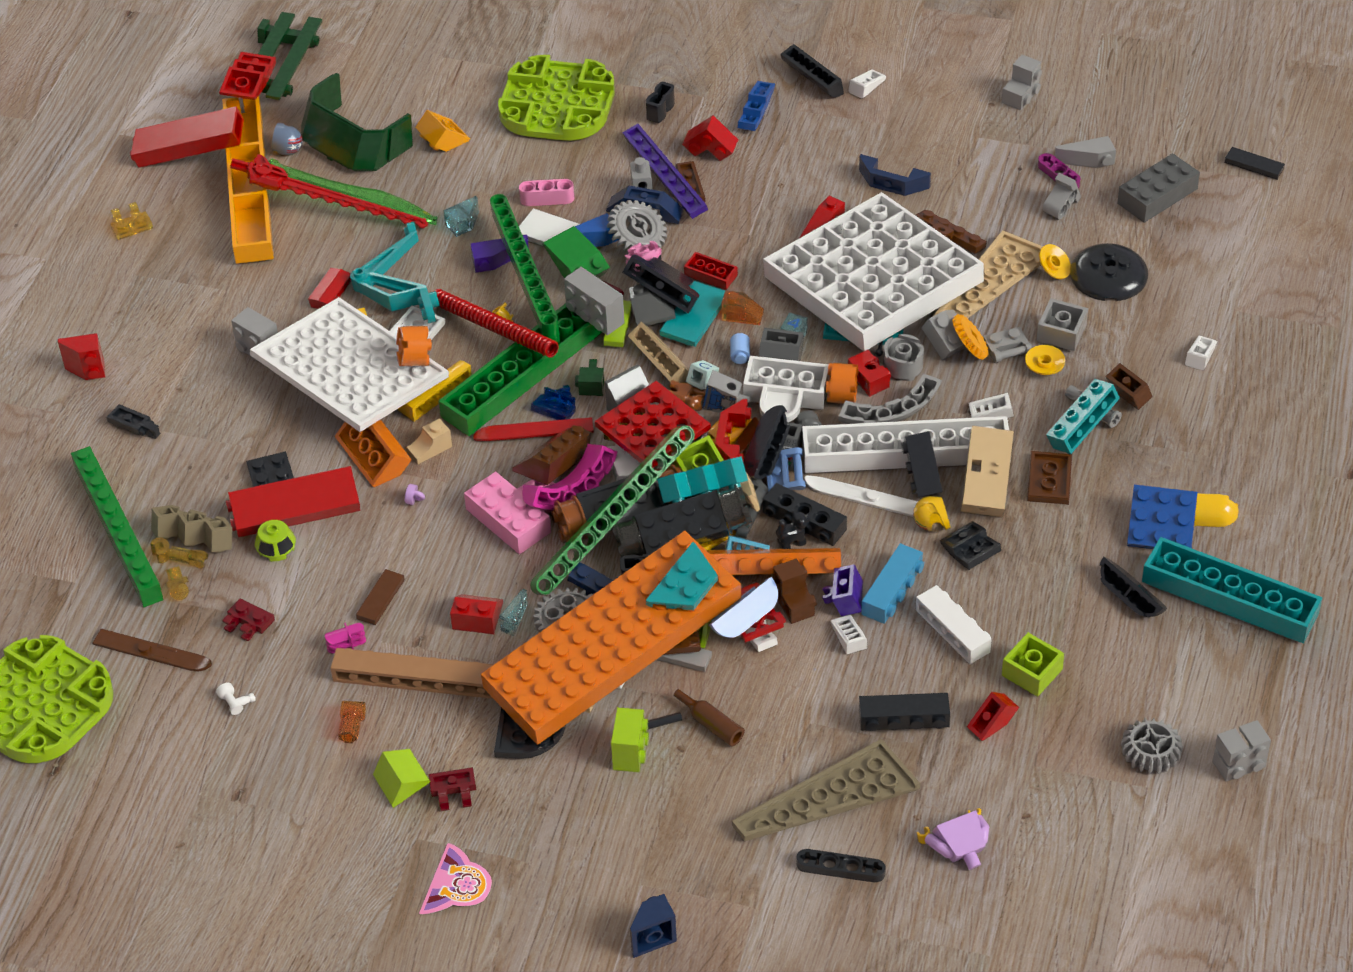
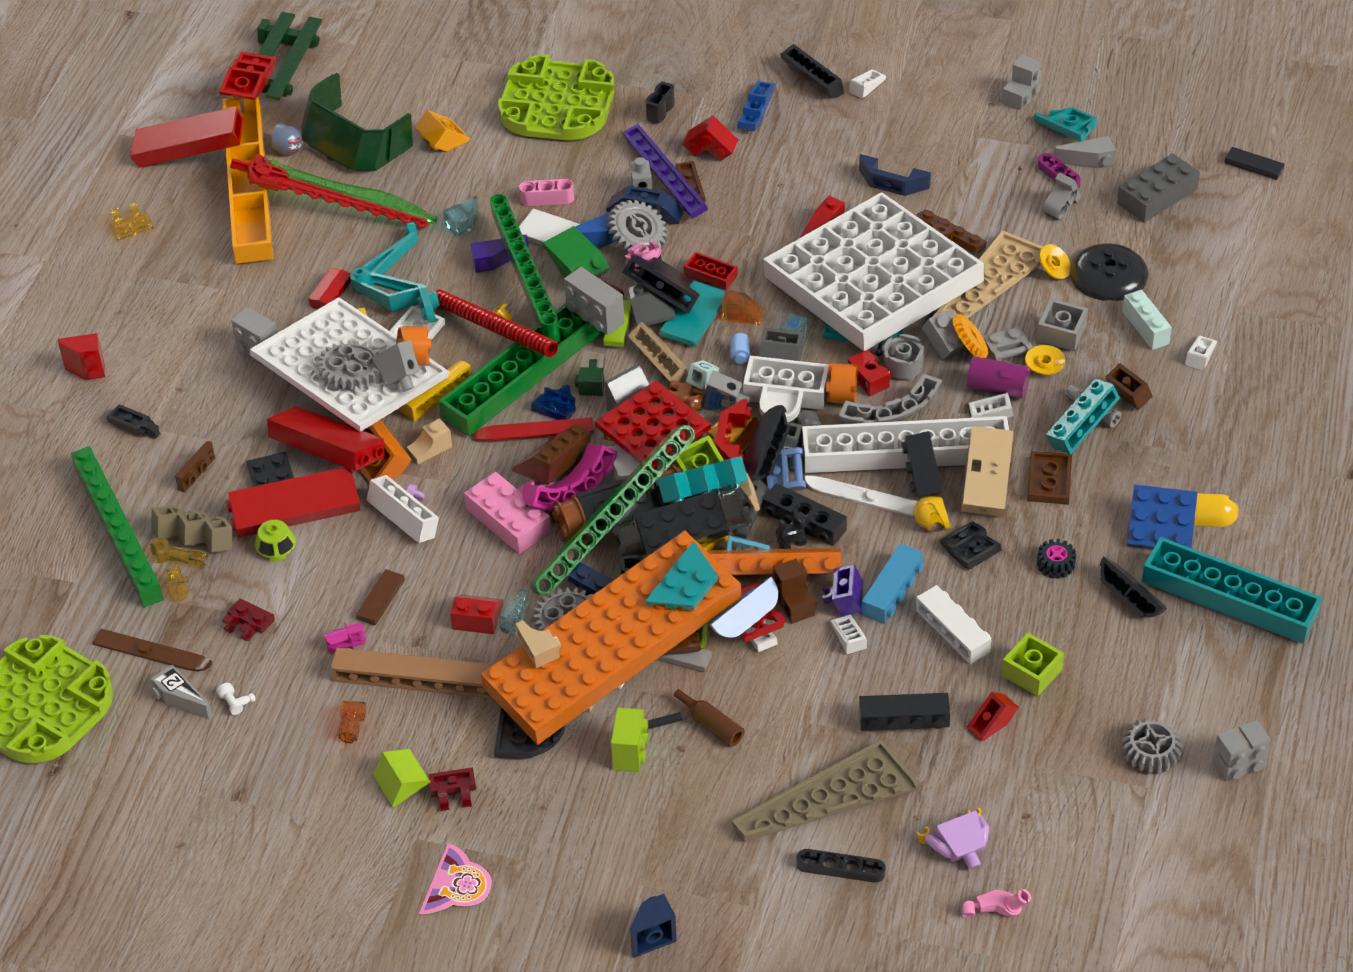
(179, 693): none -> light grey slope
(195, 466): none -> reddish brown hinge
(325, 438): none -> red brick
(348, 365): none -> light grey gear
(398, 364): none -> light grey torso
(402, 508): none -> white brick
(538, 644): none -> tan arch
(997, 901): none -> bright pink arm
(998, 377): none -> magenta piece
(1056, 558): none -> black wheel
(1069, 121): none -> teal wing
(1147, 319): none -> light aqua brick

